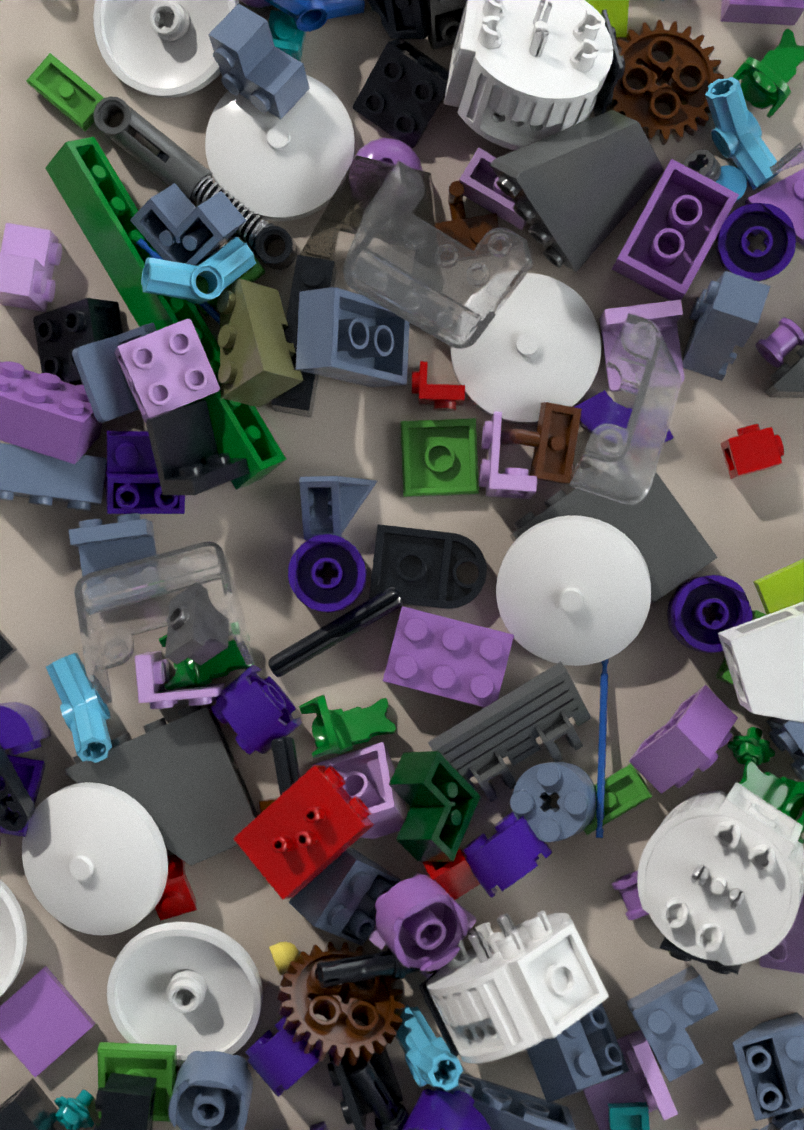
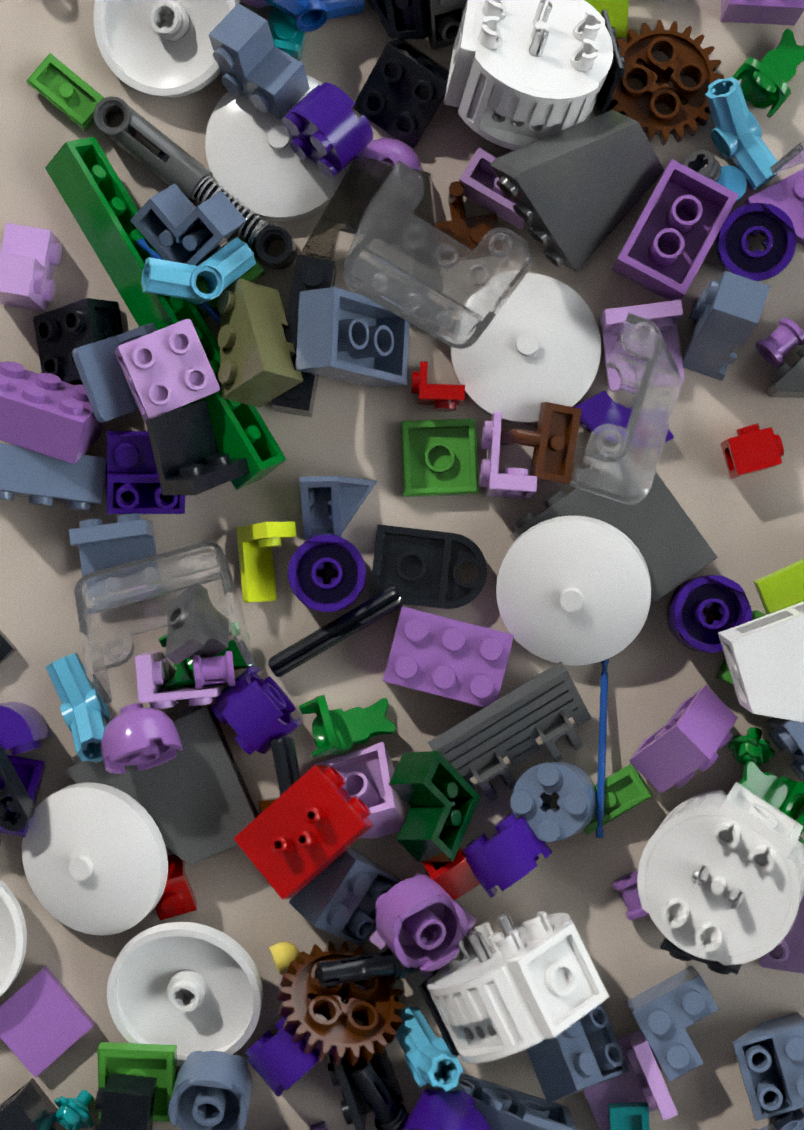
(139, 738): none -> medium lavender cylinder
(214, 670): none -> medium lavender bush
(256, 558): none -> neon yellow bracket
(327, 129): none -> dark purple brick

